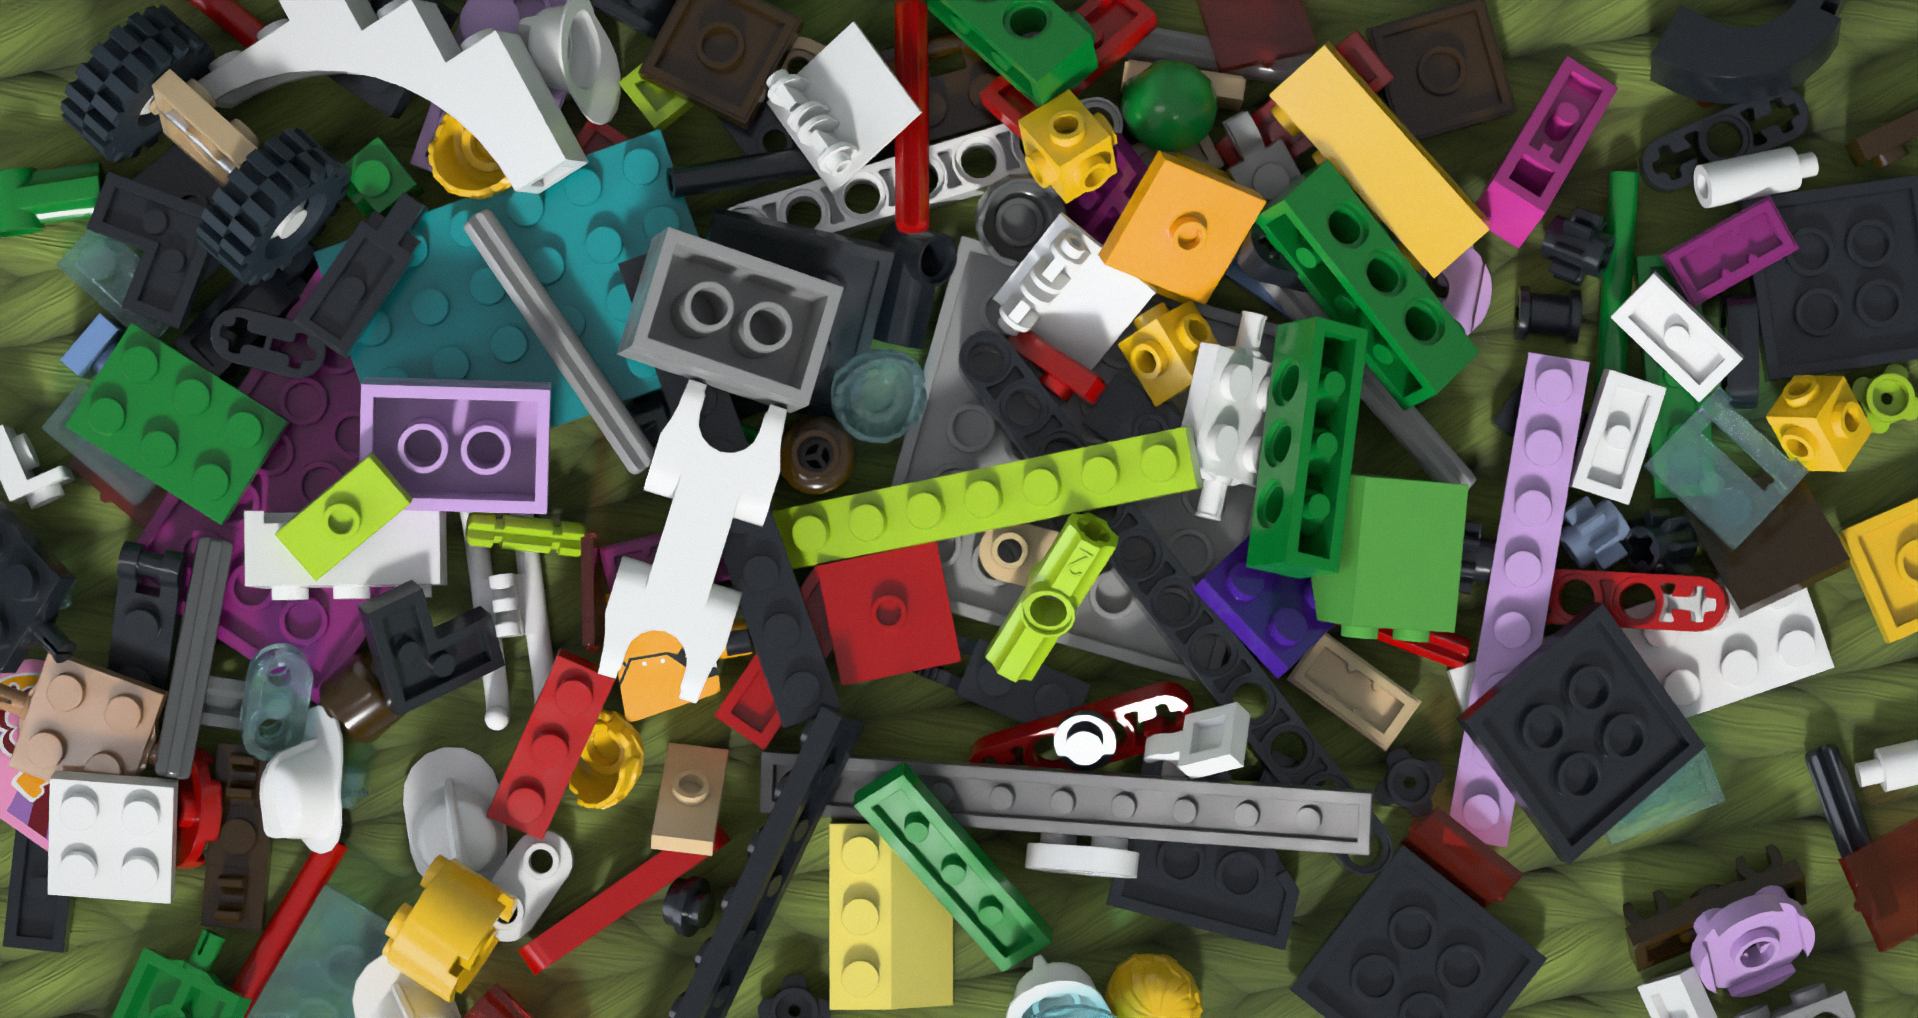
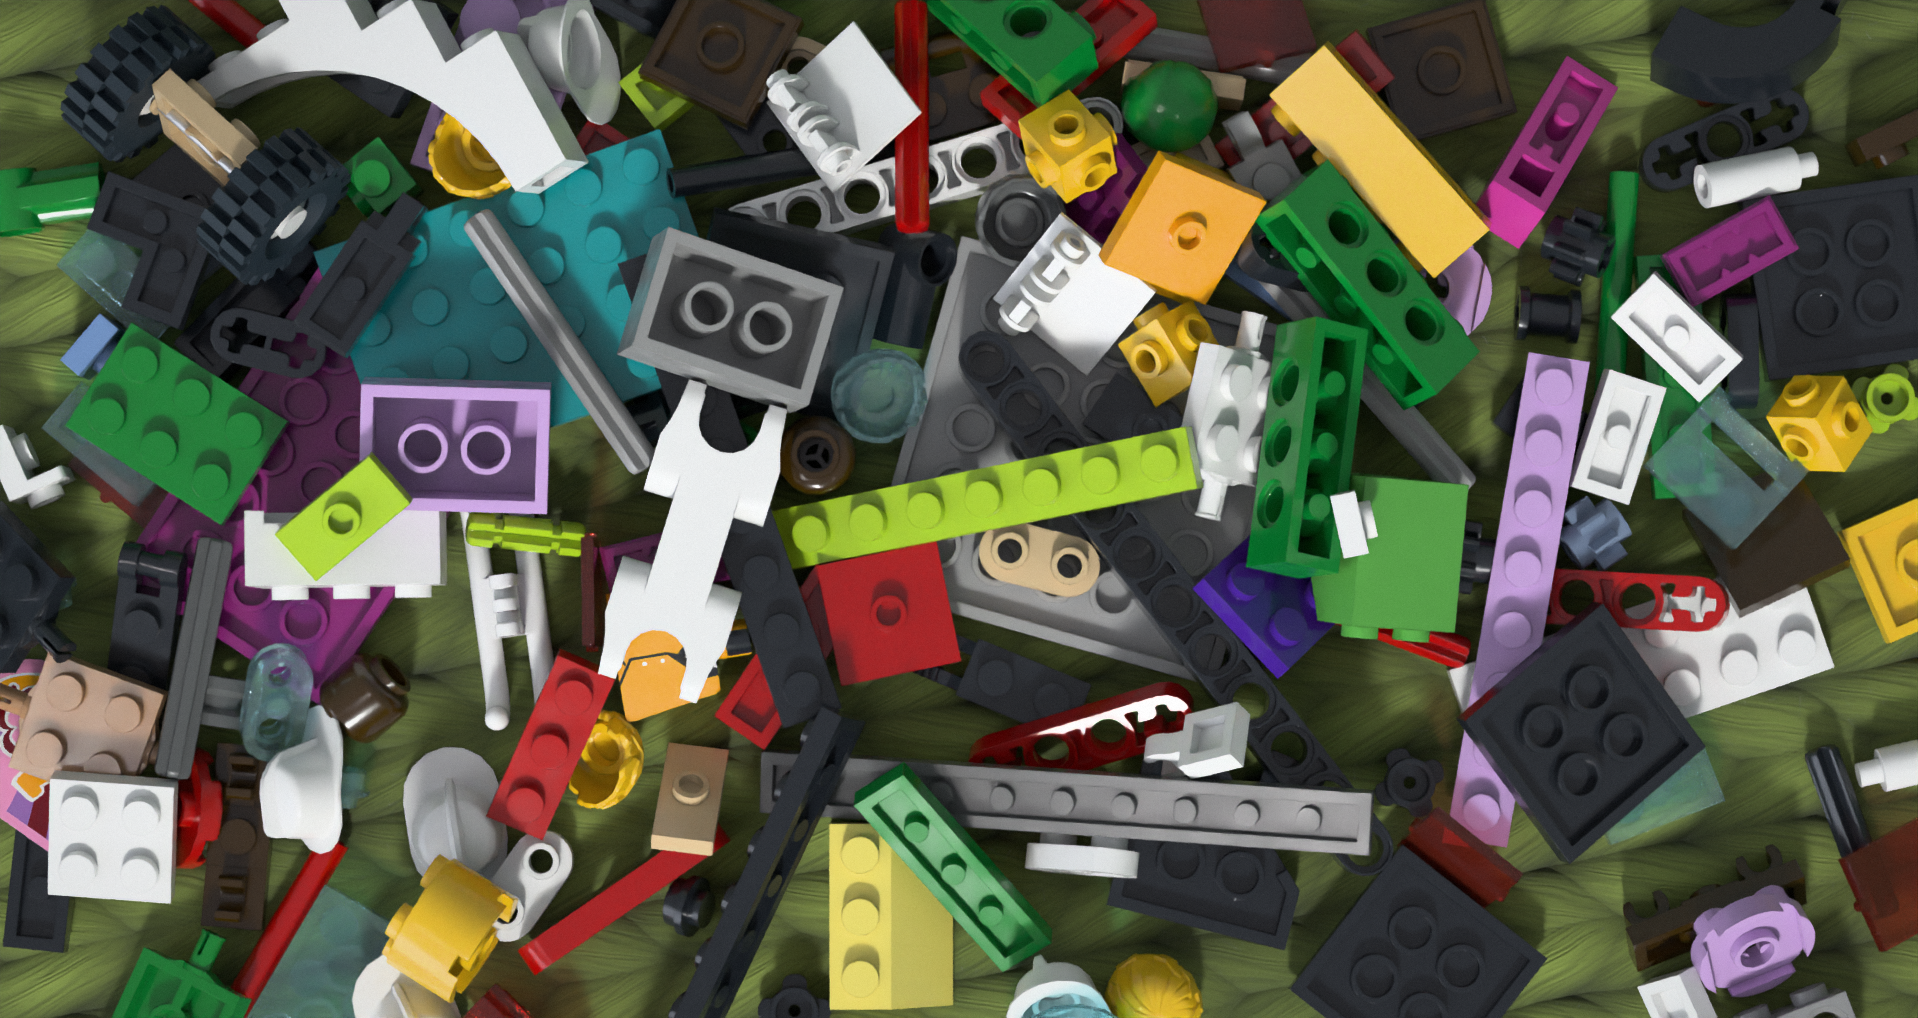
(424, 660): black plate -> none
(1061, 373): red plate -> none
(1064, 573): lime piece -> none
(1085, 740): plate -> none
(1353, 522): none -> white plate
(1354, 691): tan plate -> none
(1660, 543): black gear -> none

